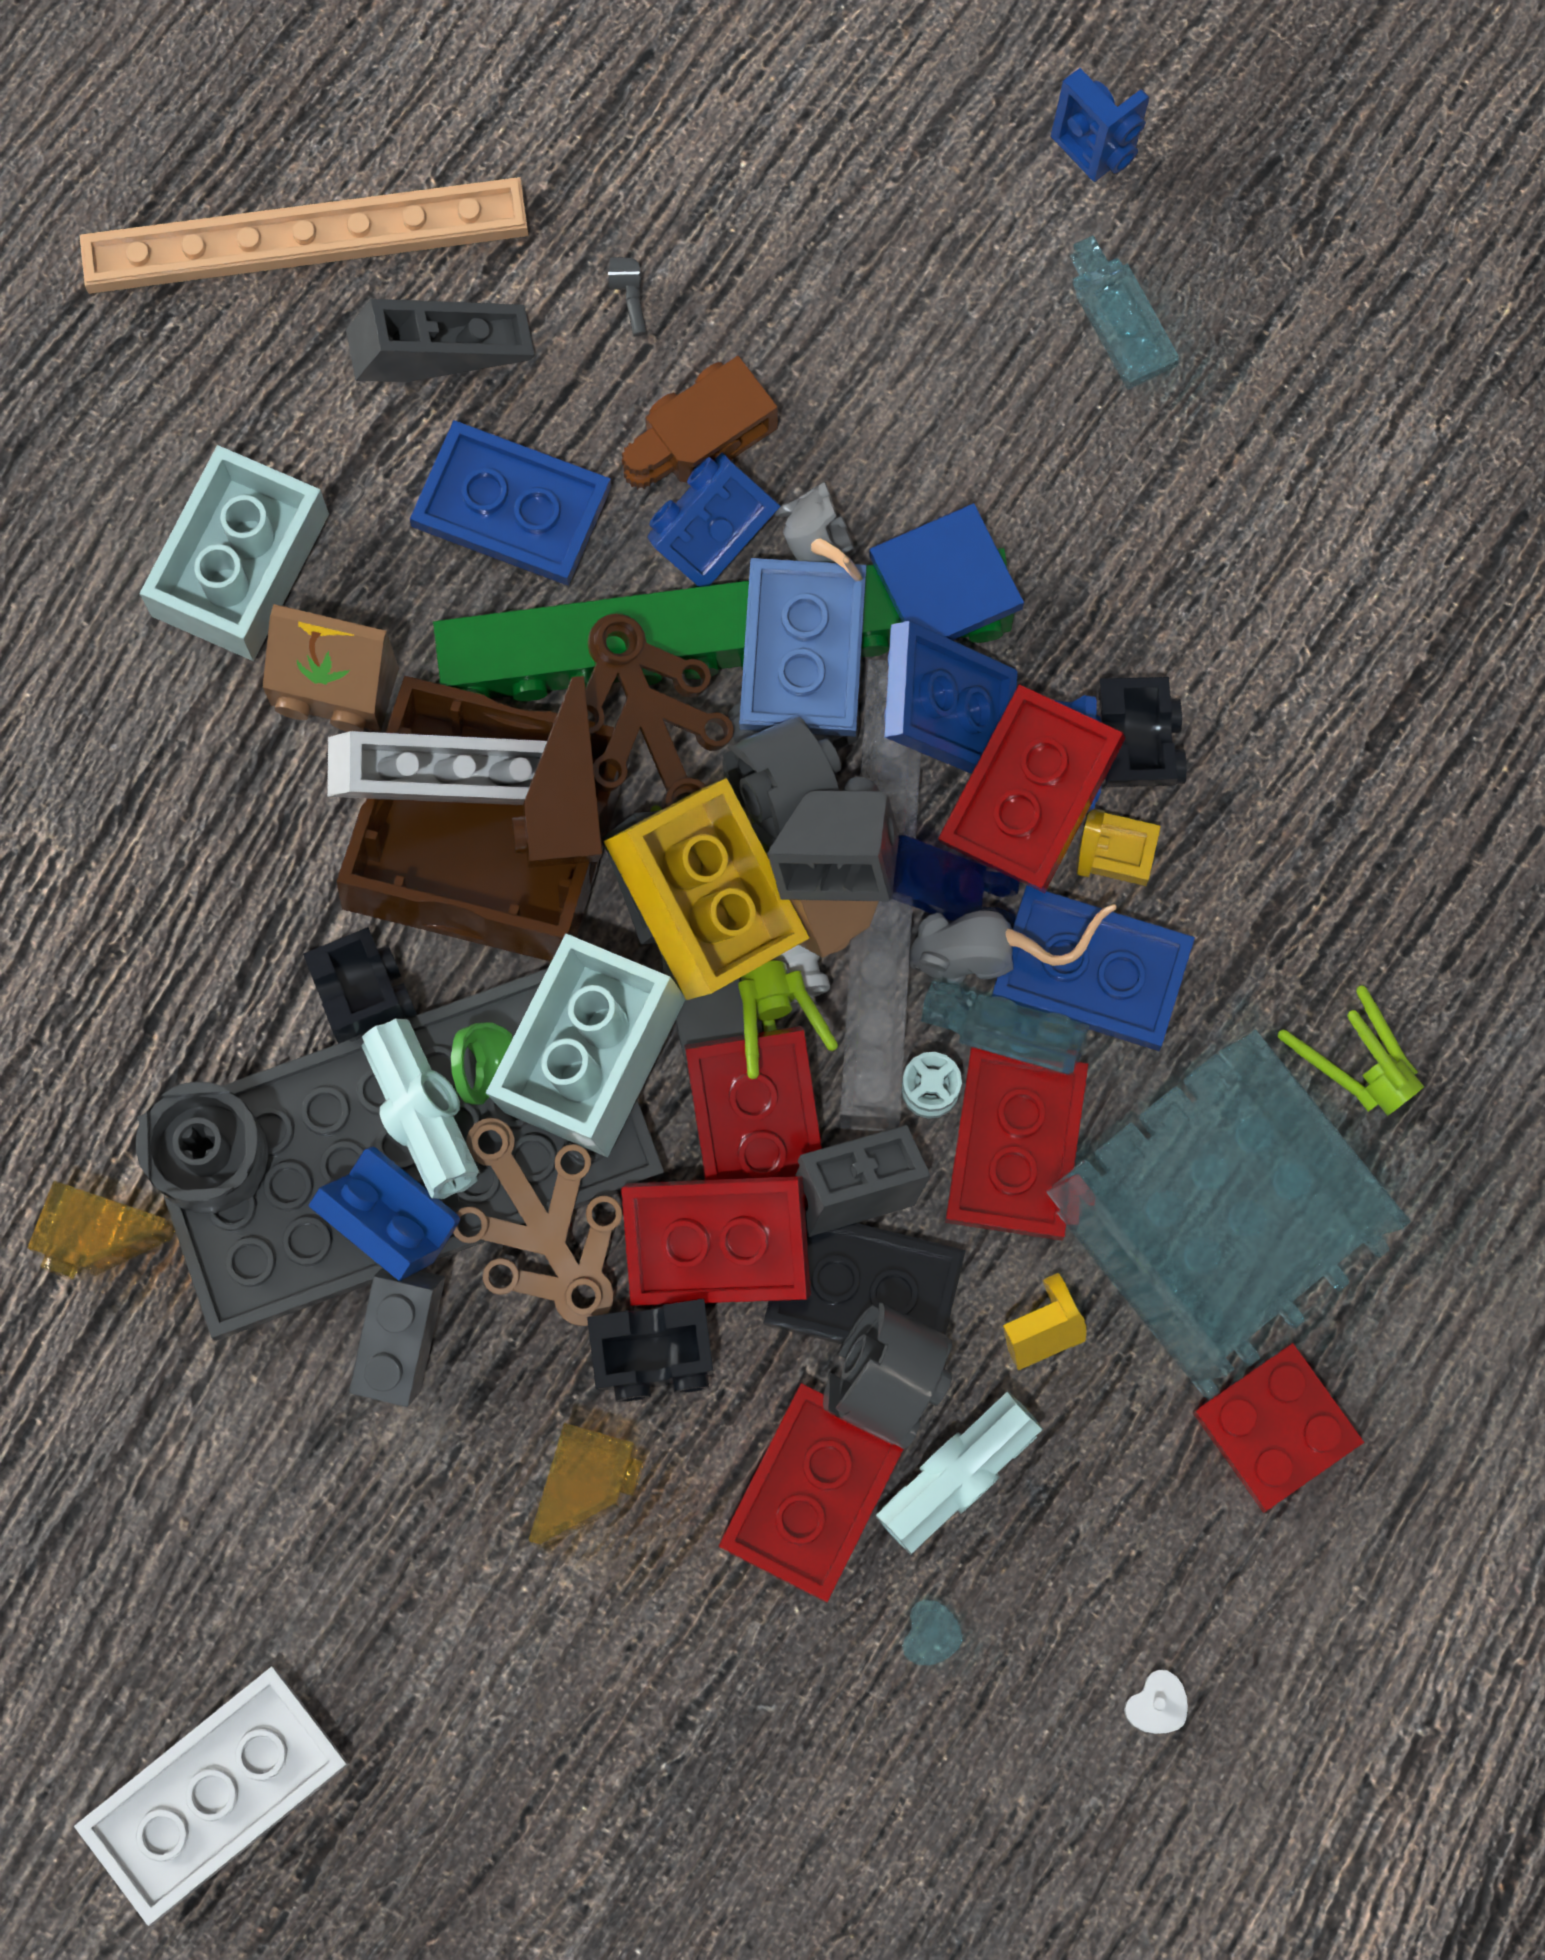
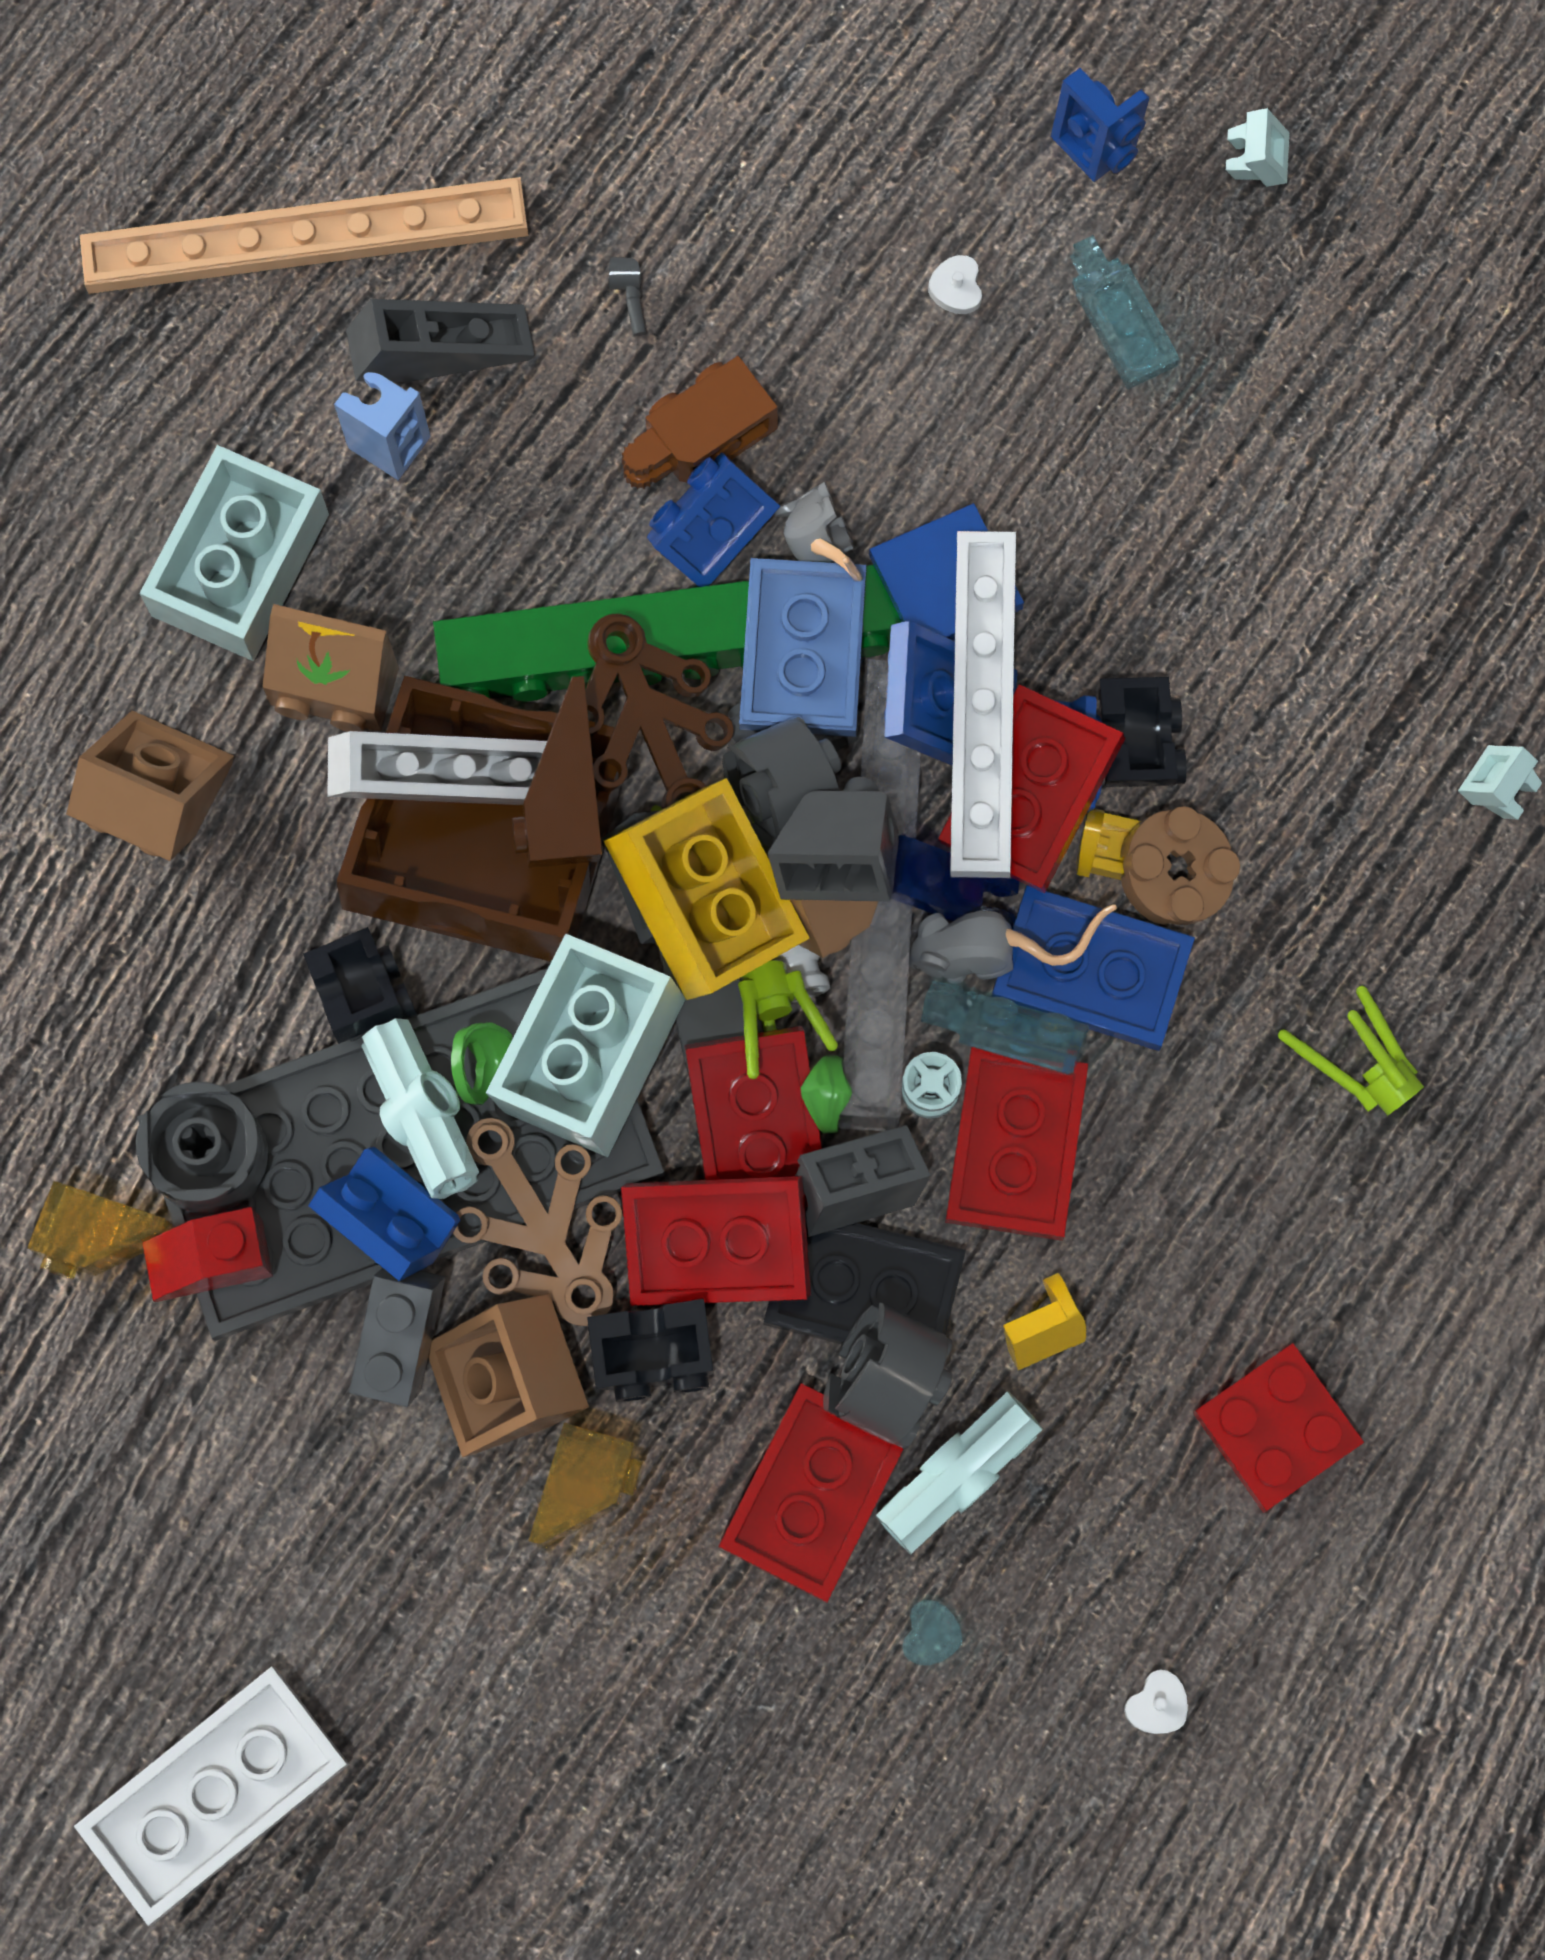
(148, 785): none -> medium nougat slope
(208, 1254): none -> red slope
(388, 431): none -> light blue hinge
(506, 1374): none -> medium nougat slope
(510, 502): blue plate -> none
(826, 1093): none -> bright green piece
(955, 285): none -> white piece
(983, 705): none -> white plate
(1209, 861): none -> medium nougat plate
(1225, 1208): clear light blue windscreen -> none
(1265, 149): none -> light aqua tile
(1498, 779): none -> light aqua tile

